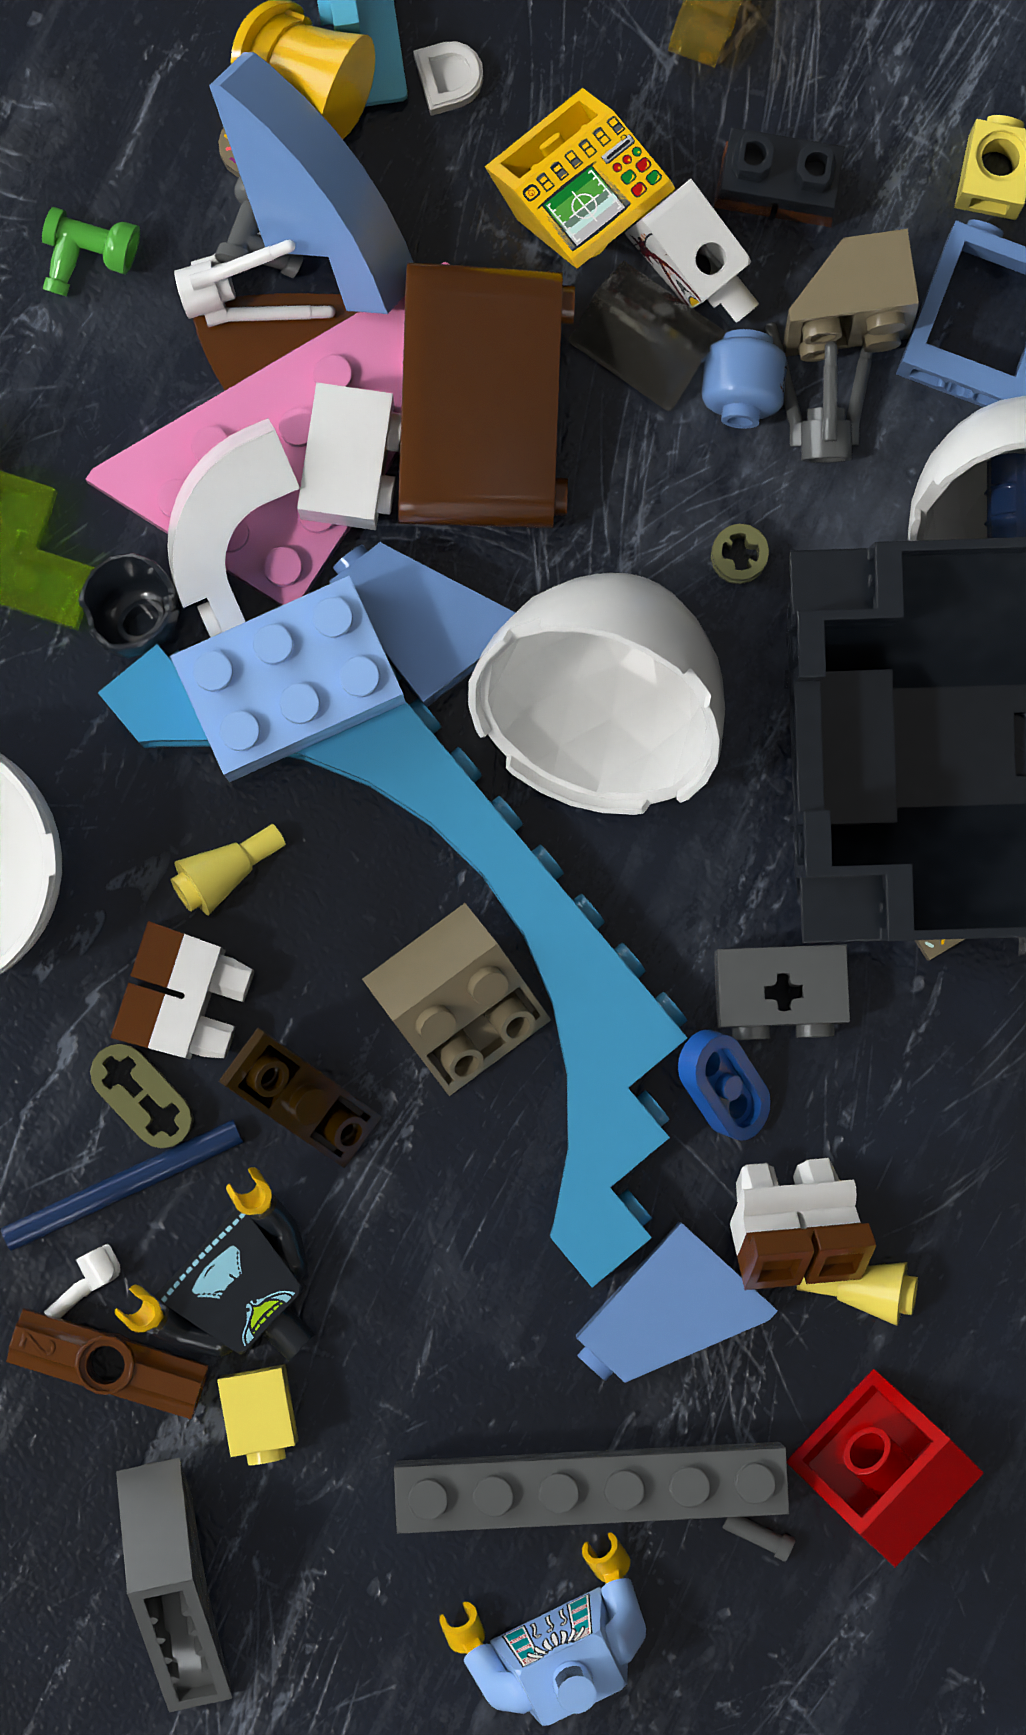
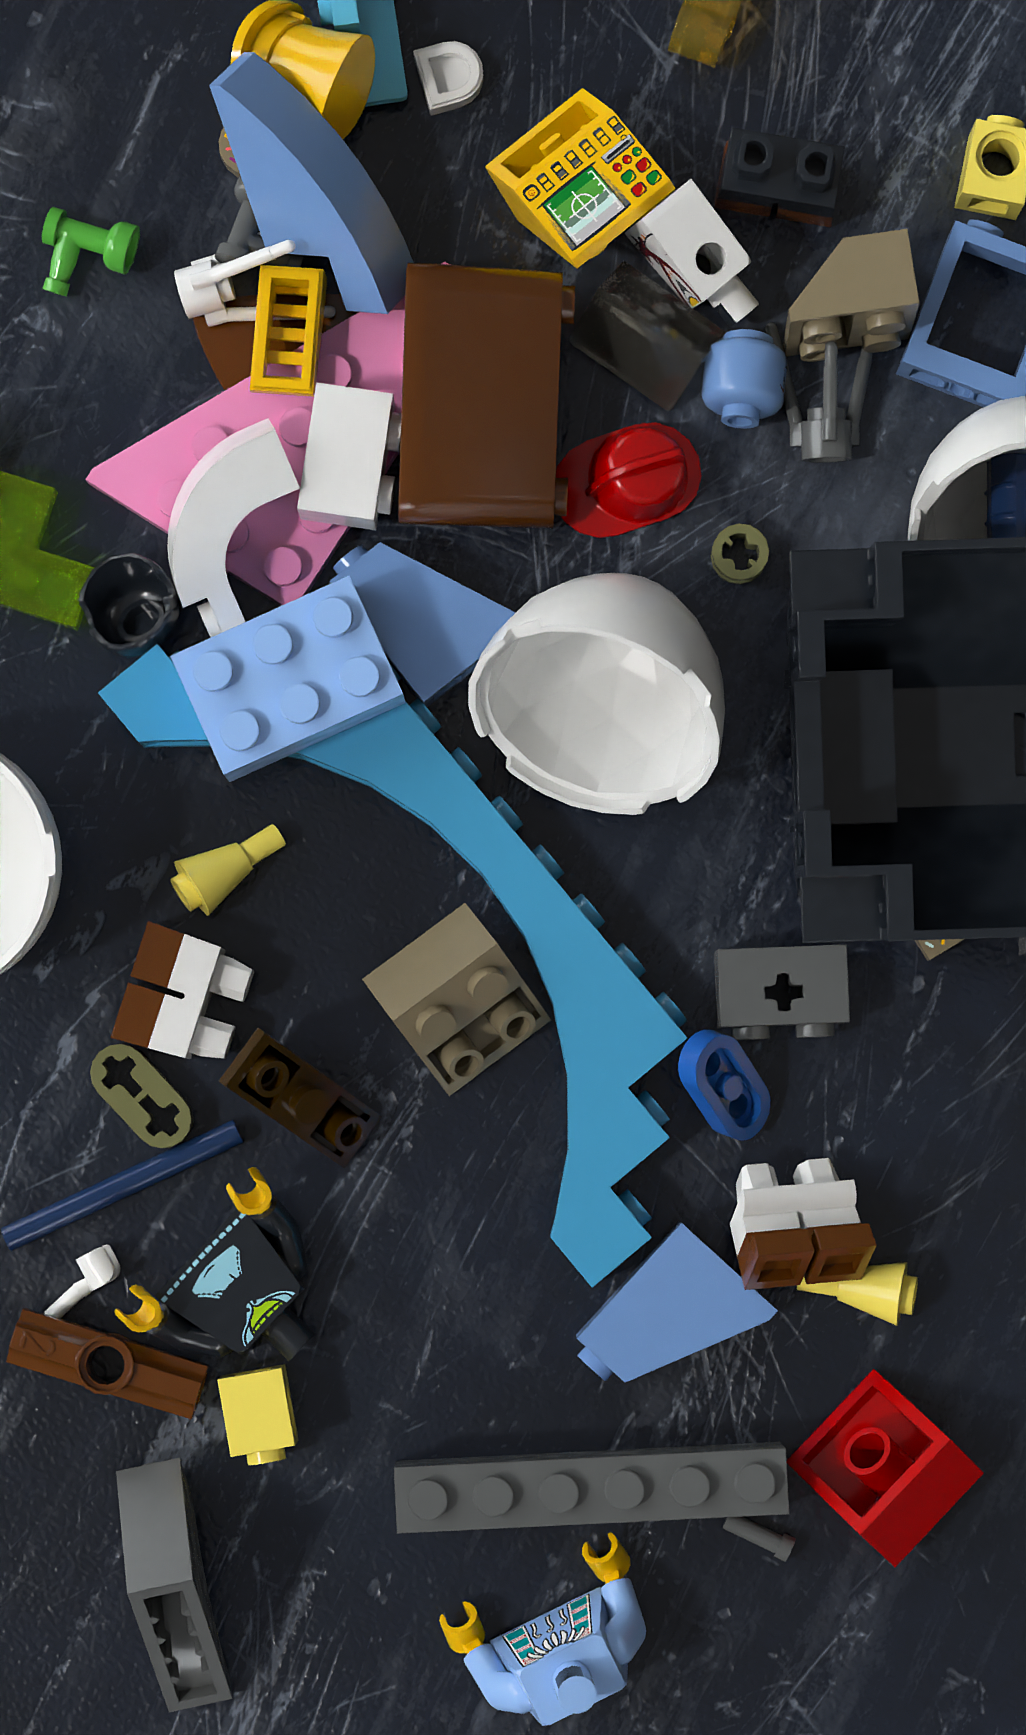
(288, 281): none -> yellow slope
(629, 479): none -> red piece

